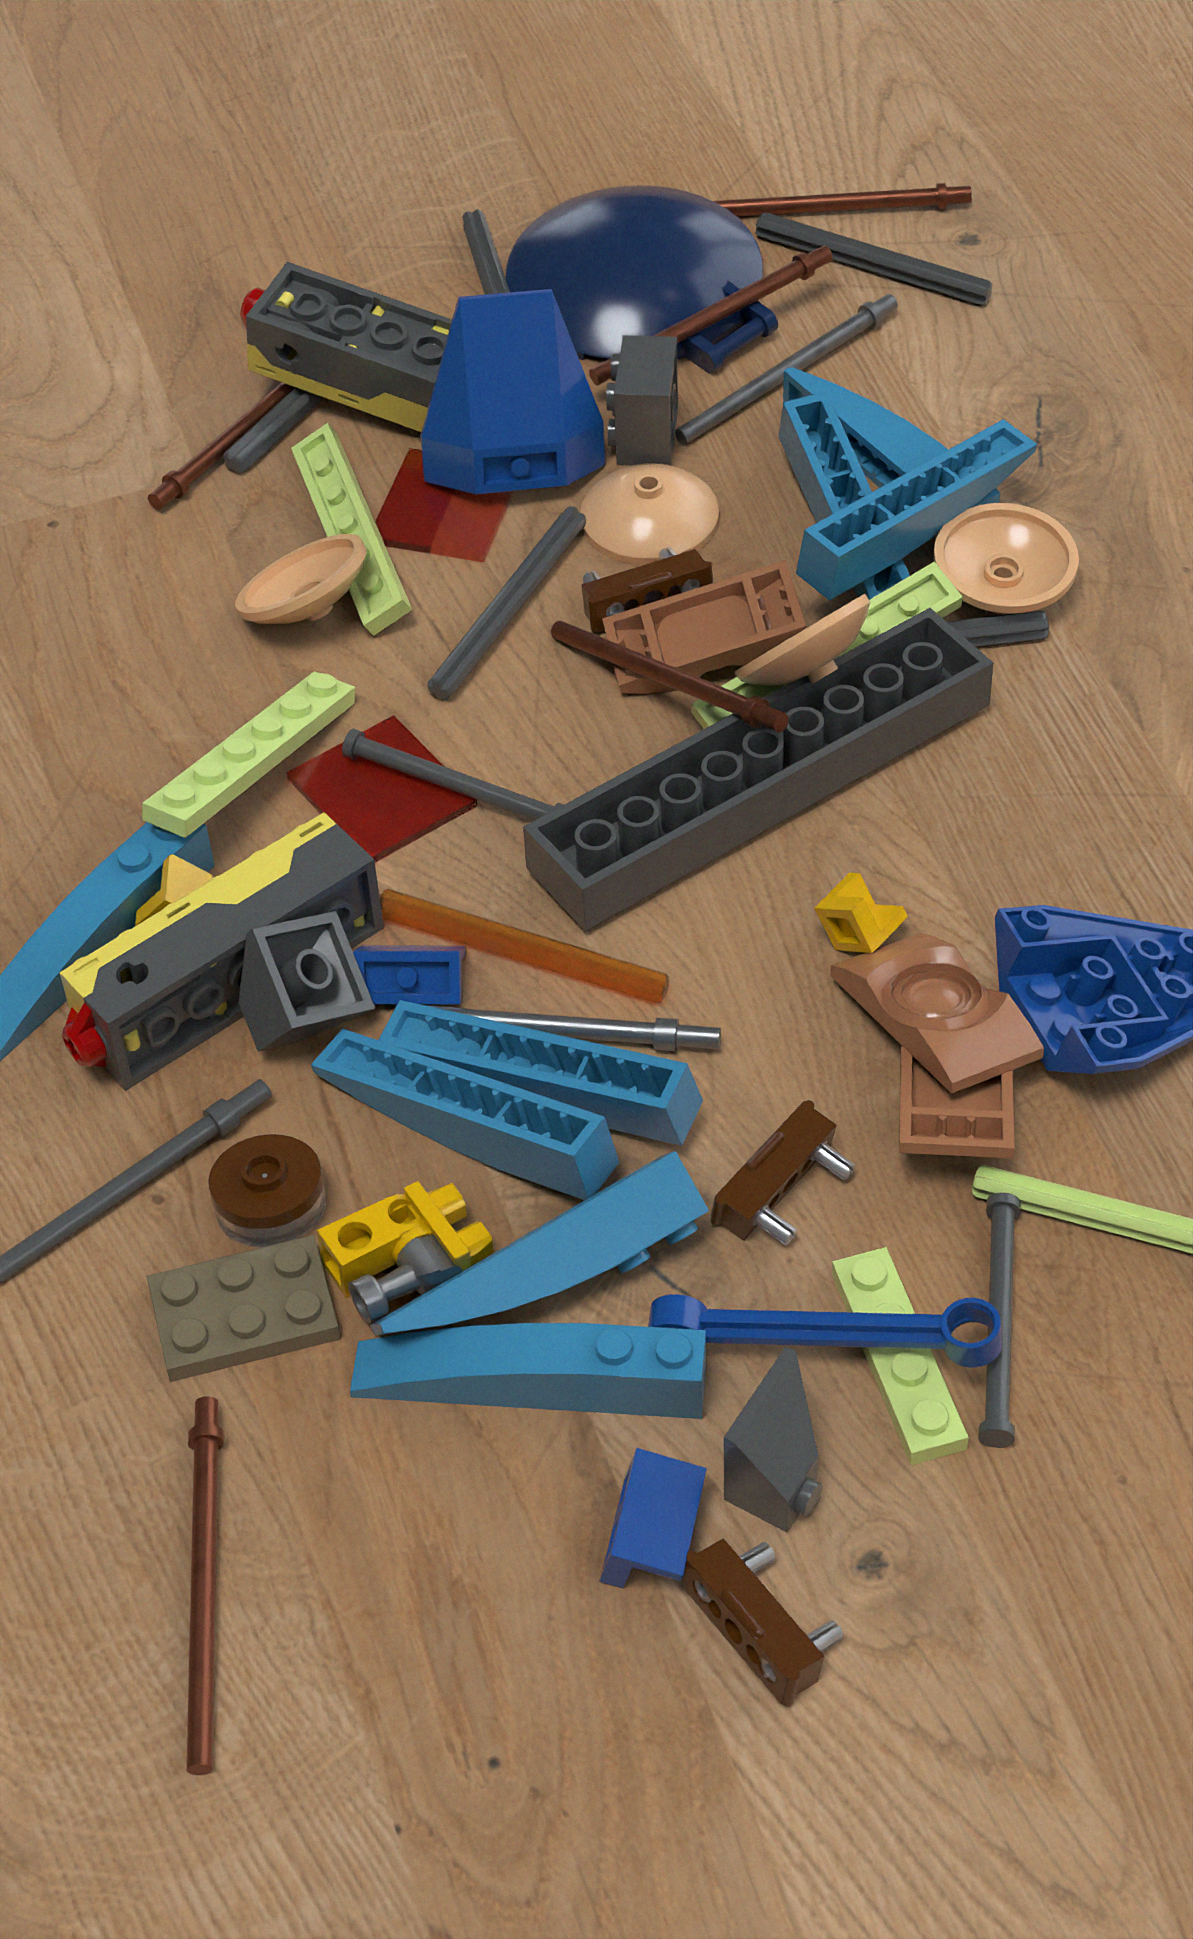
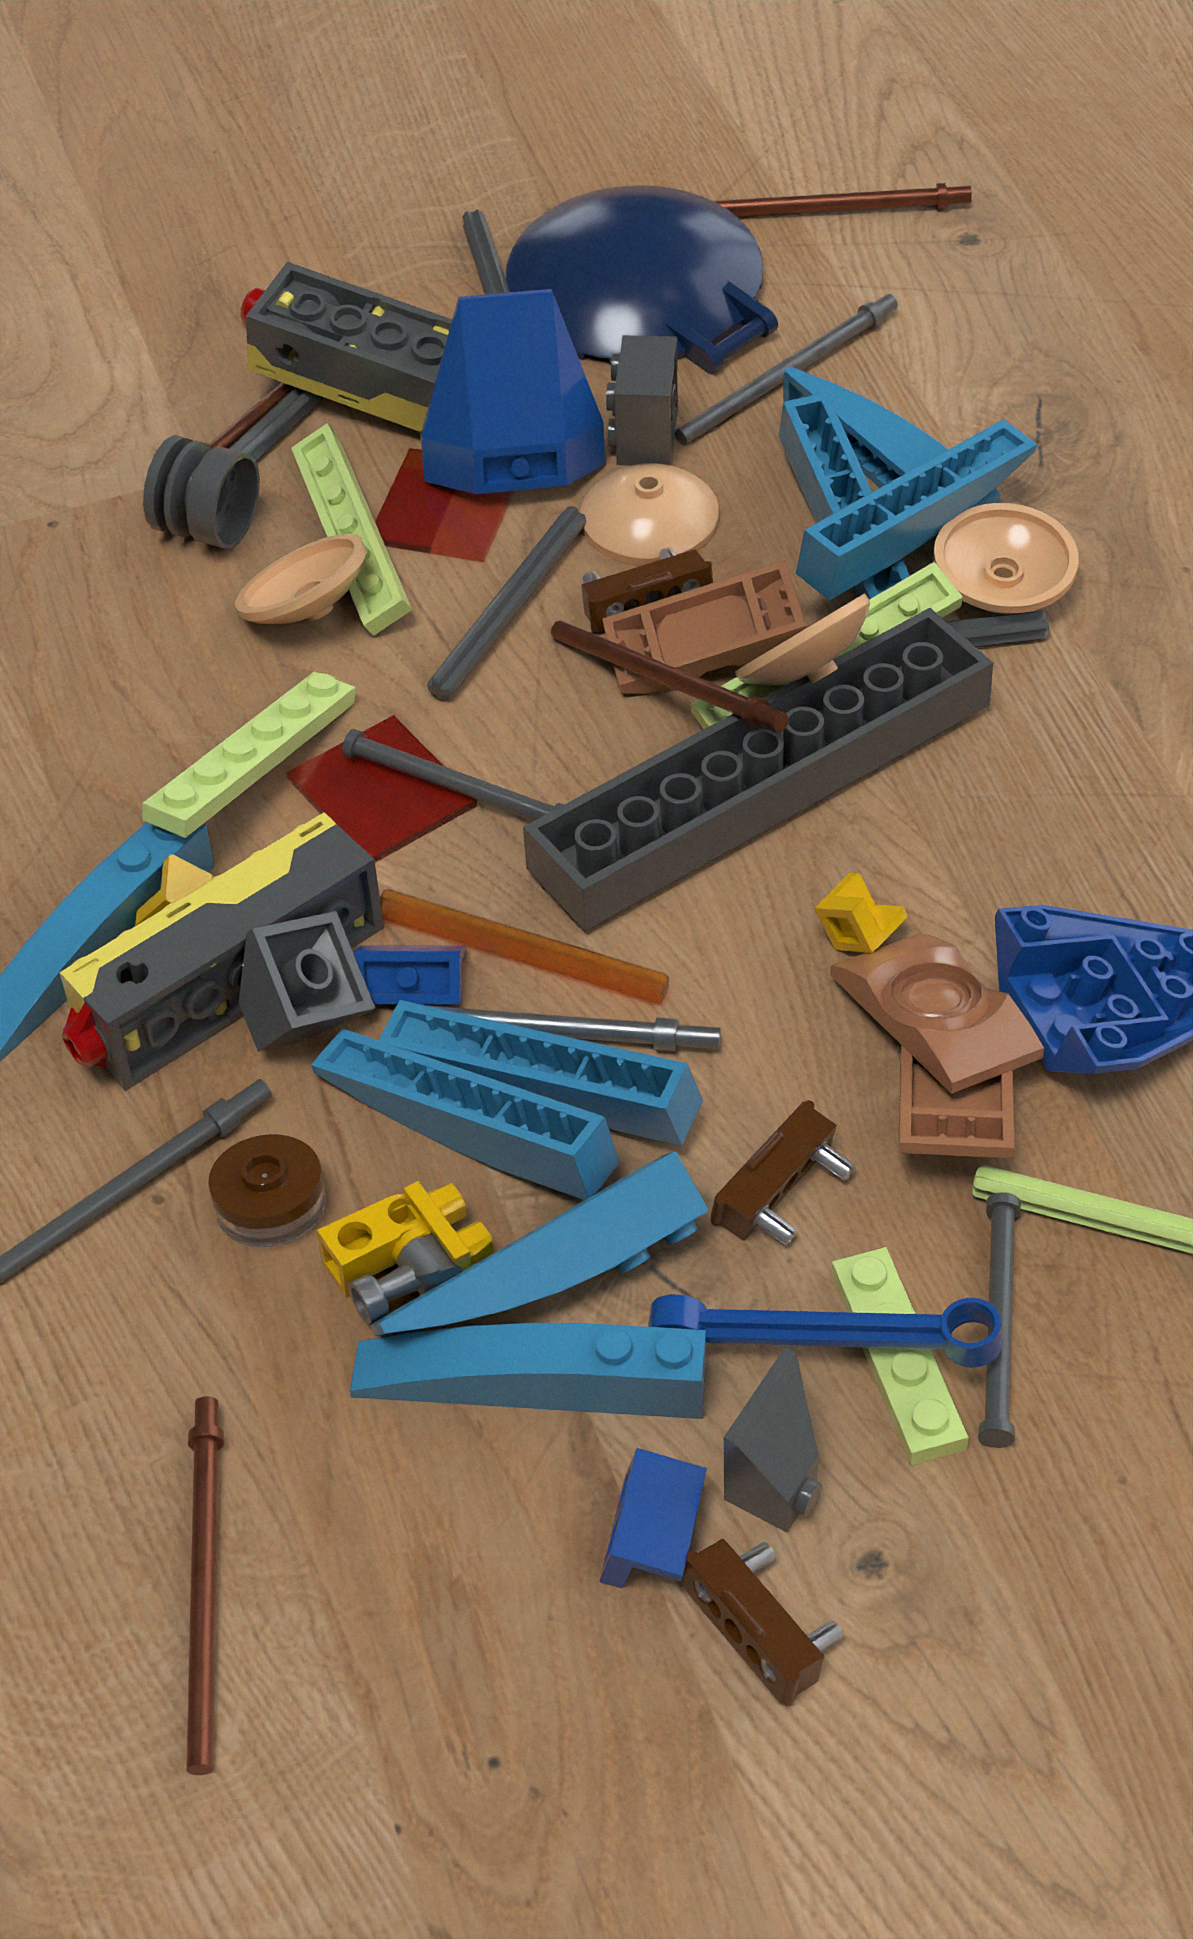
(201, 491): none -> dark grey wheel
(242, 1308): dark tan plate -> none
(802, 267): copper bar -> none
(875, 259): dark grey axle -> none

